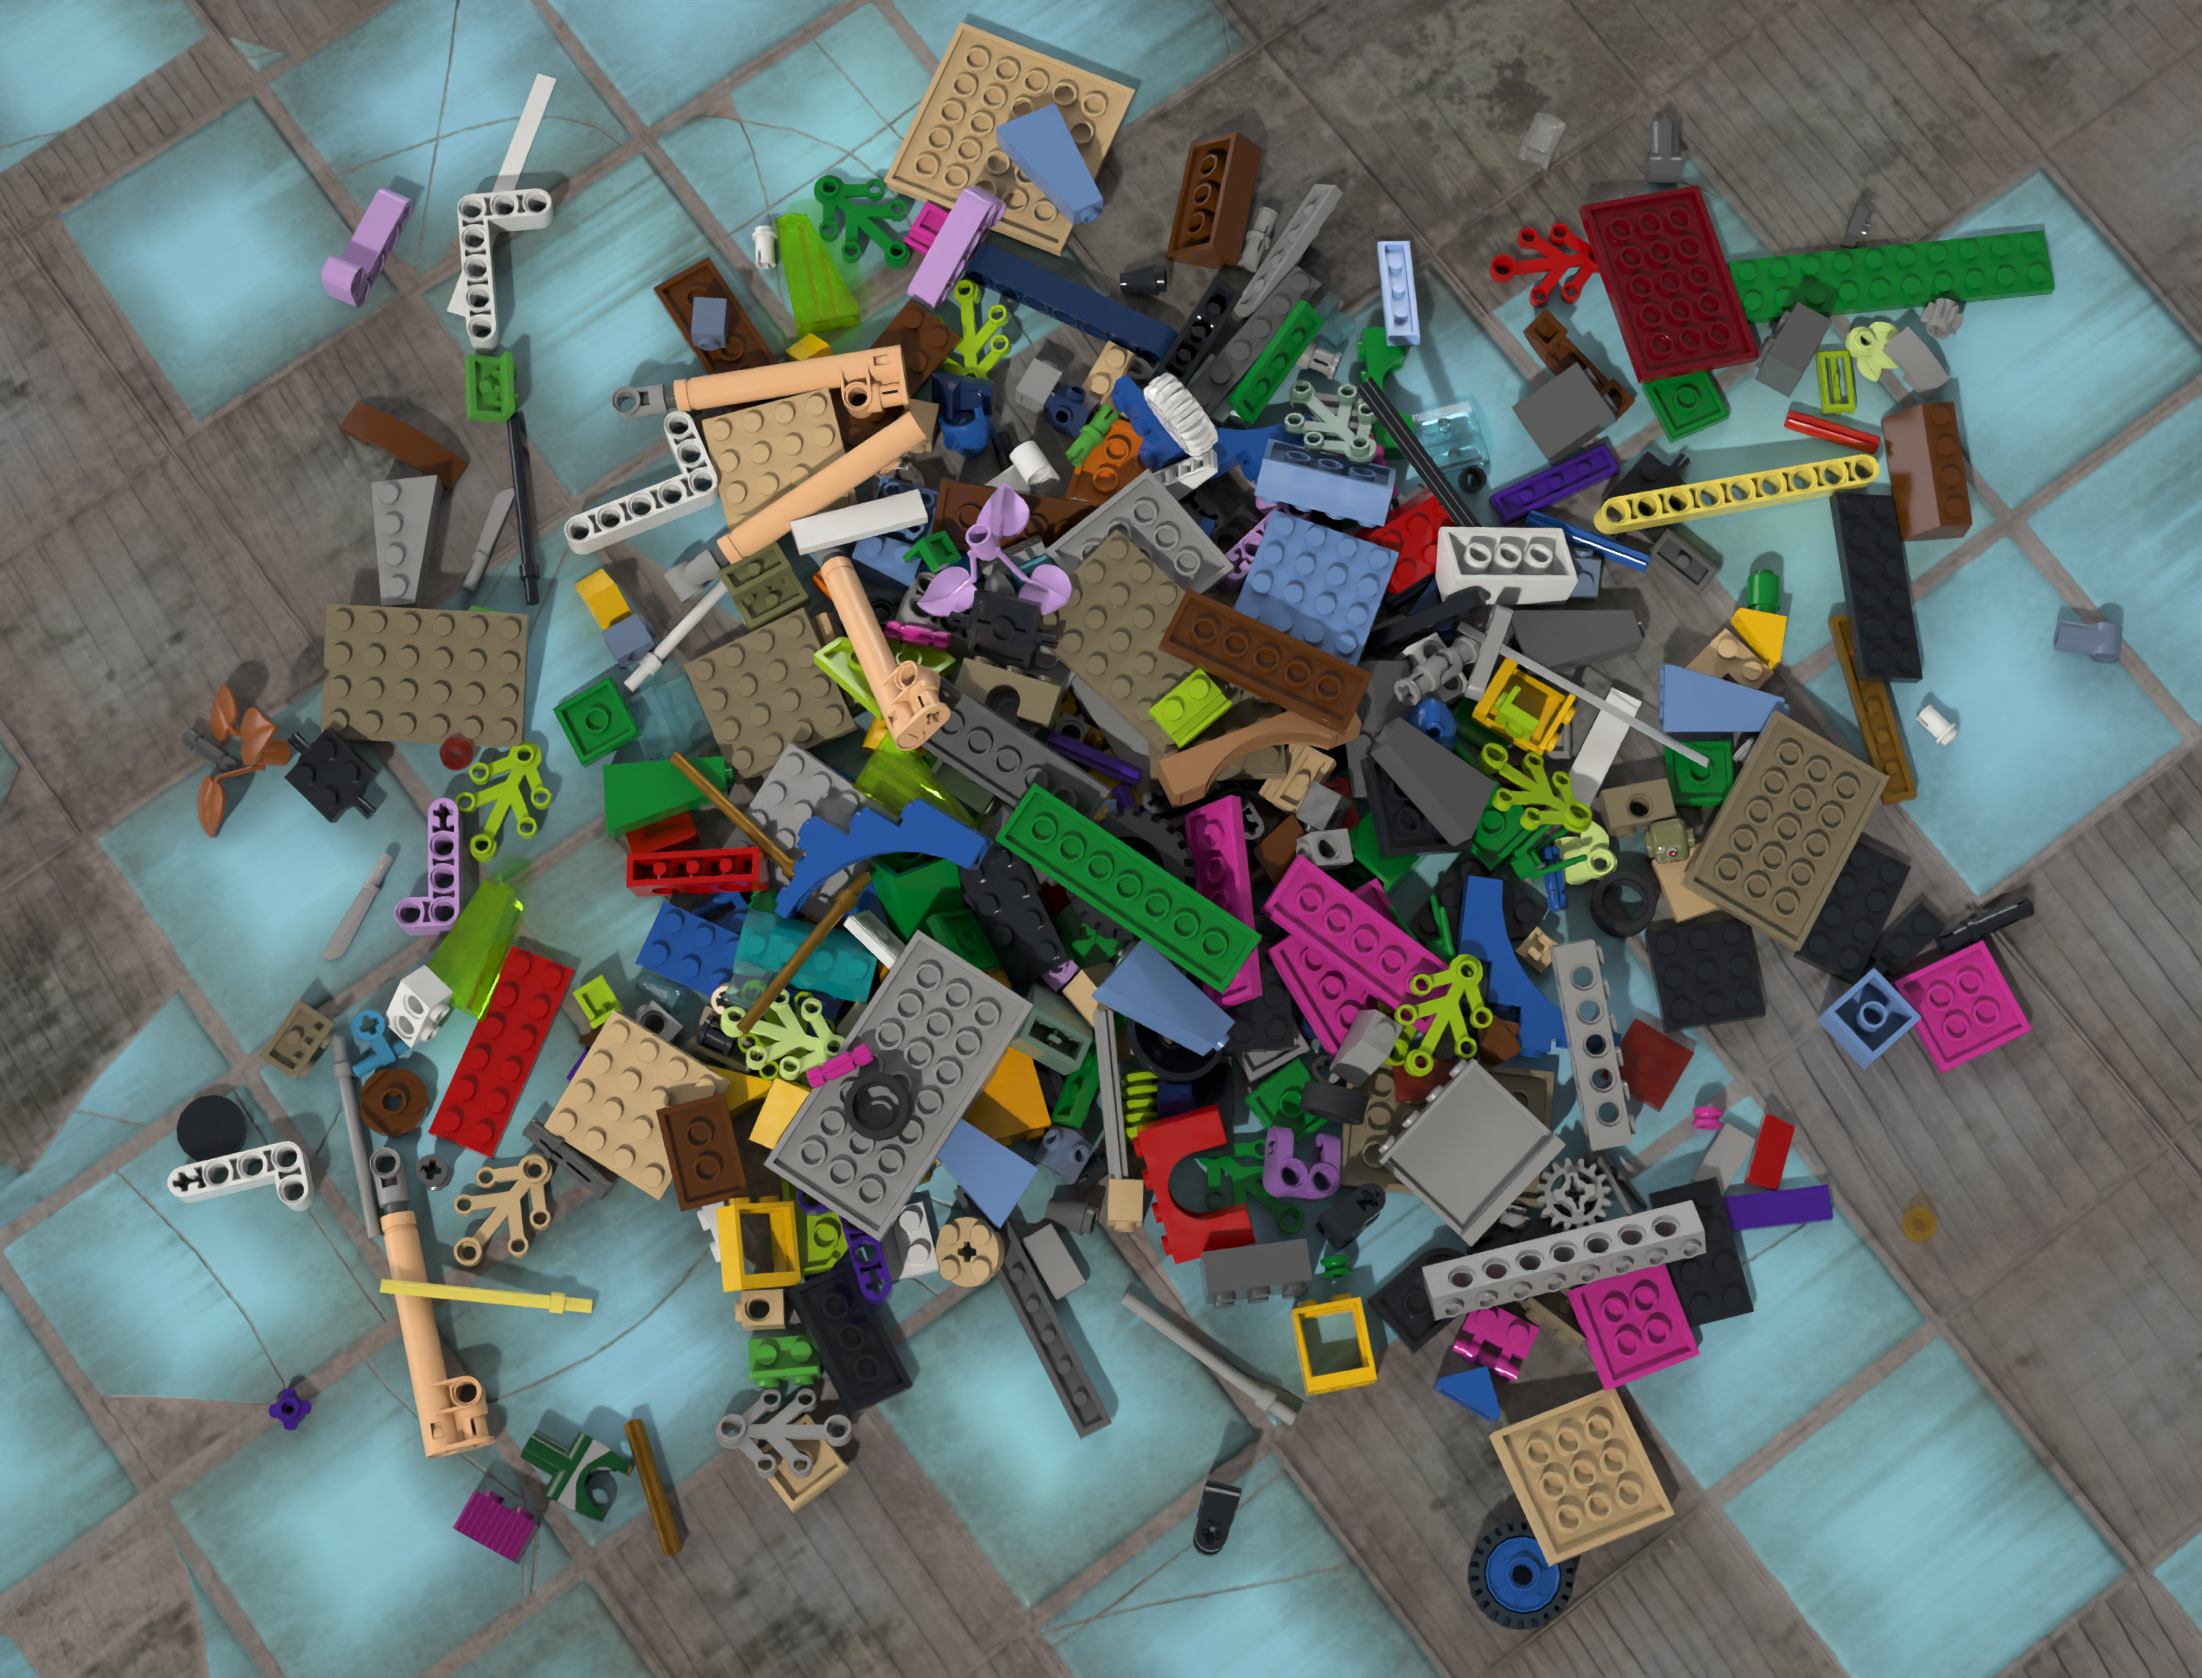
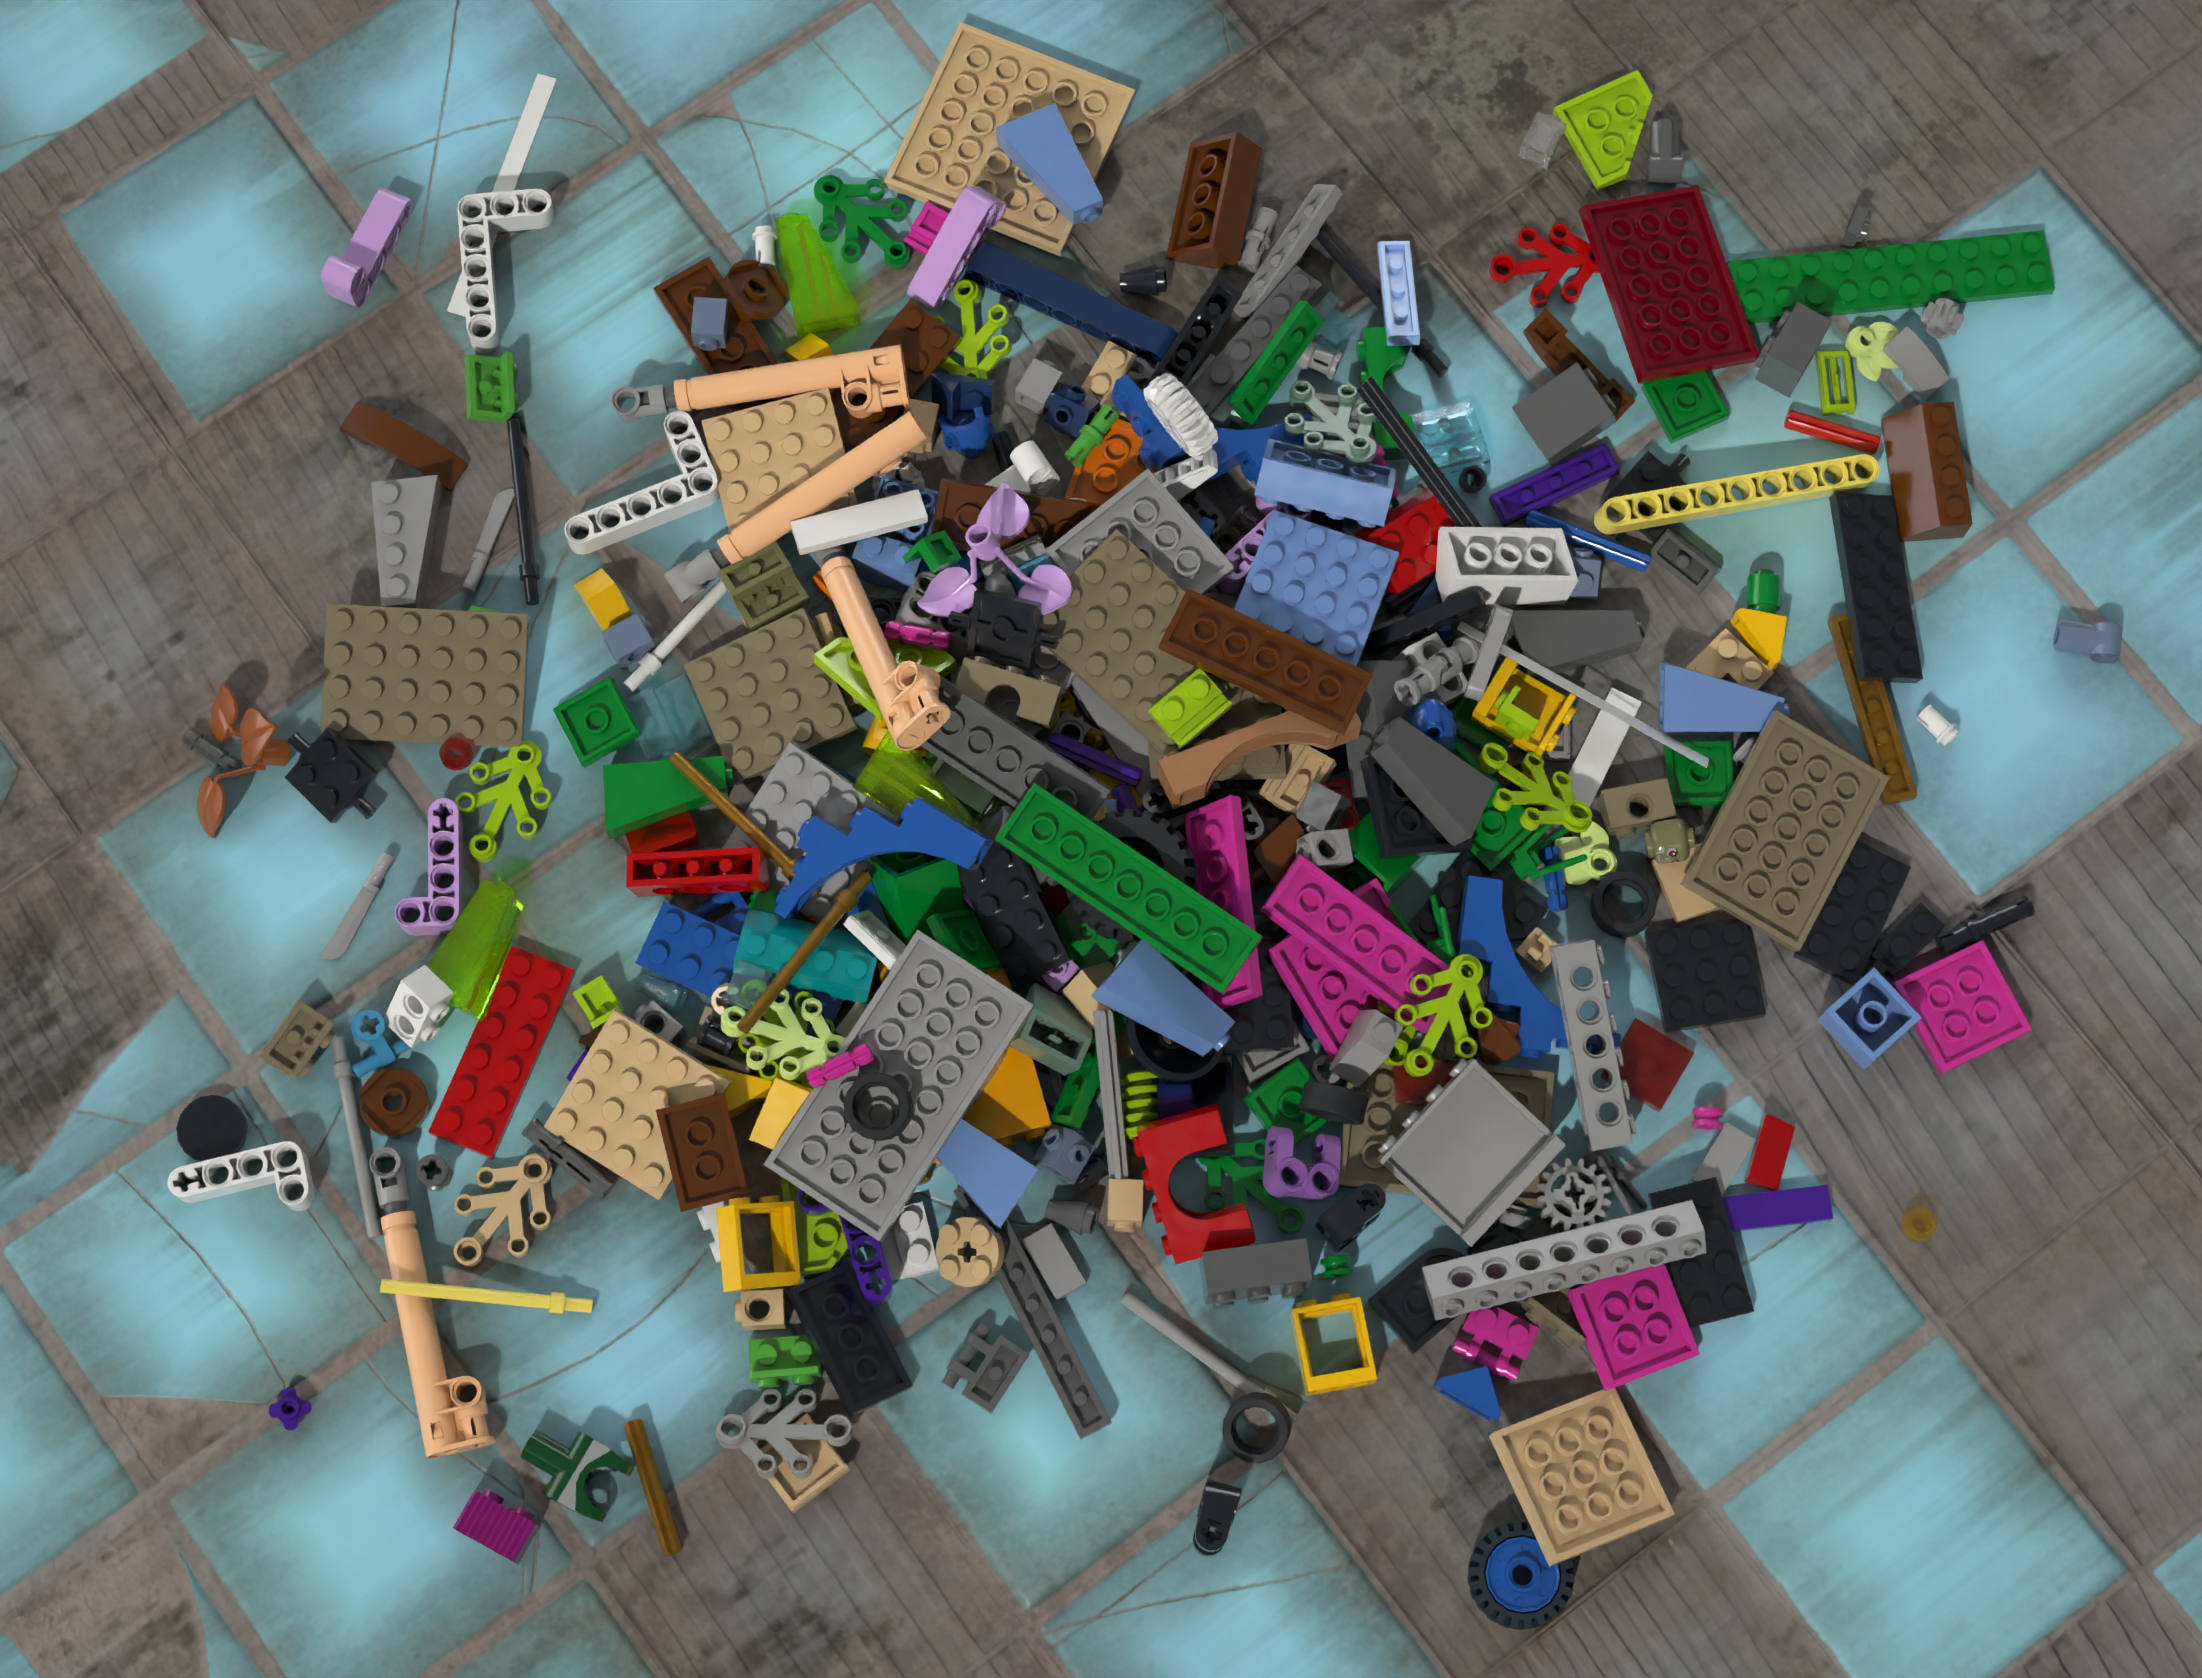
(748, 303): none -> reddish brown plate
(994, 1374): none -> dark grey plate
(1244, 1451): none -> black tyre
(1424, 350): none -> black bar
(1606, 127): none -> lime plate

